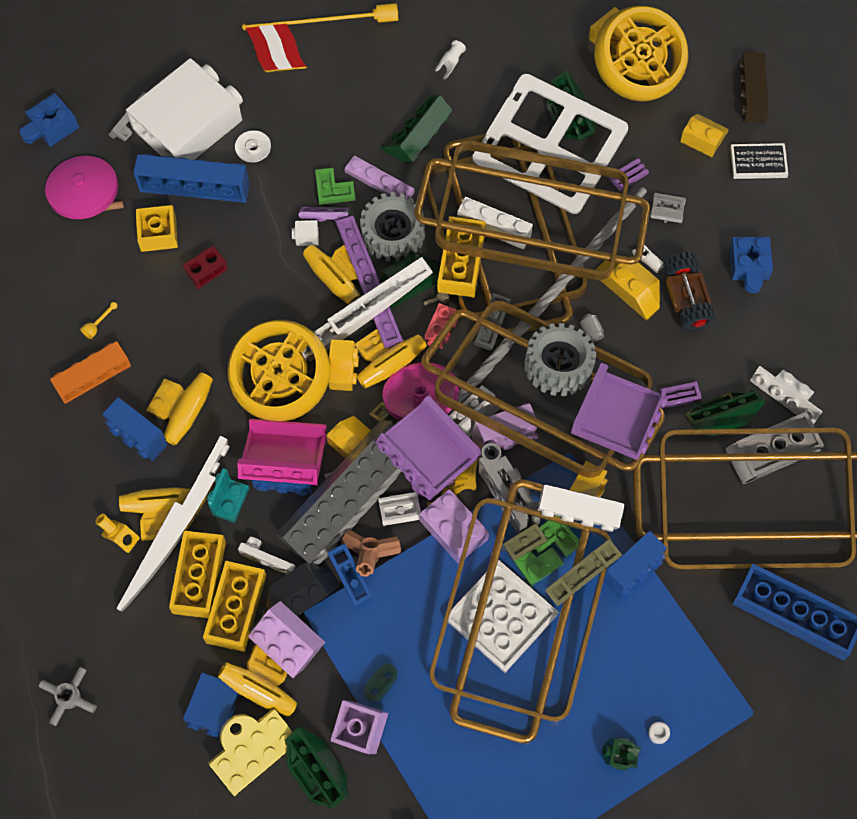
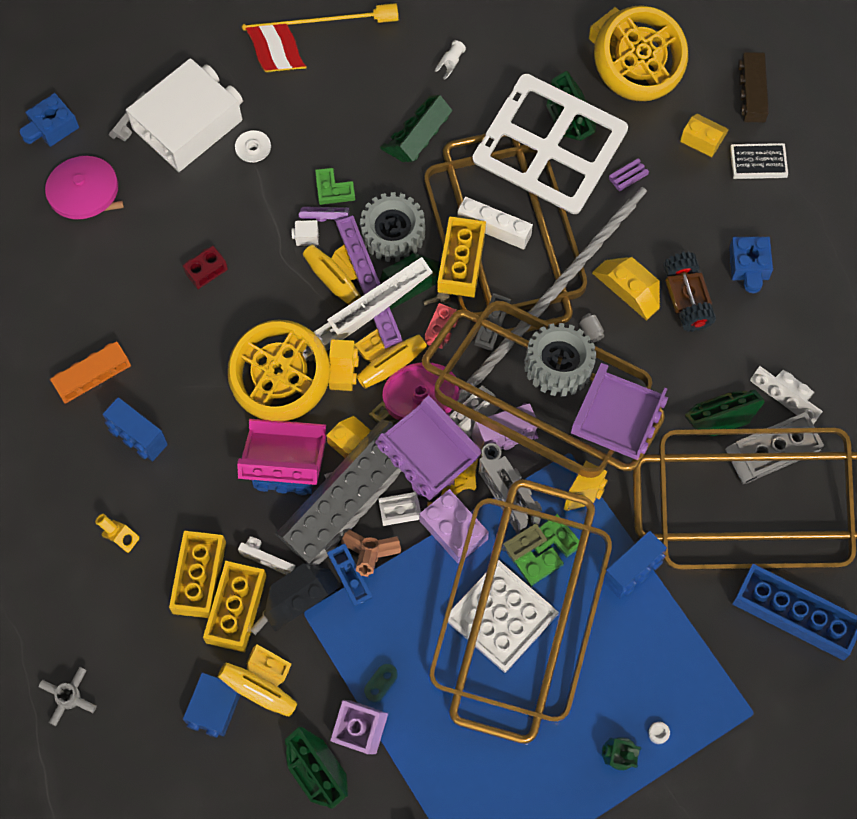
(90, 329): yellow hinge -> none
(155, 506): yellow plate -> none
(156, 228): yellow brick -> none
(175, 524): white slope -> none
(179, 405): yellow plate -> none
(192, 178): blue brick -> none
(227, 497): teal bracket -> none
(249, 750): light yellow plate -> none
(286, 639): lavender brick -> none
(377, 178): lavender plate -> none
(522, 260): pearl gold bar -> none
(580, 507): white brick -> none
(583, 572): olive slope -> none
(651, 260): white bar -> none
(668, 207): light grey piece -> none
(683, 394): medium lavender tile -> none

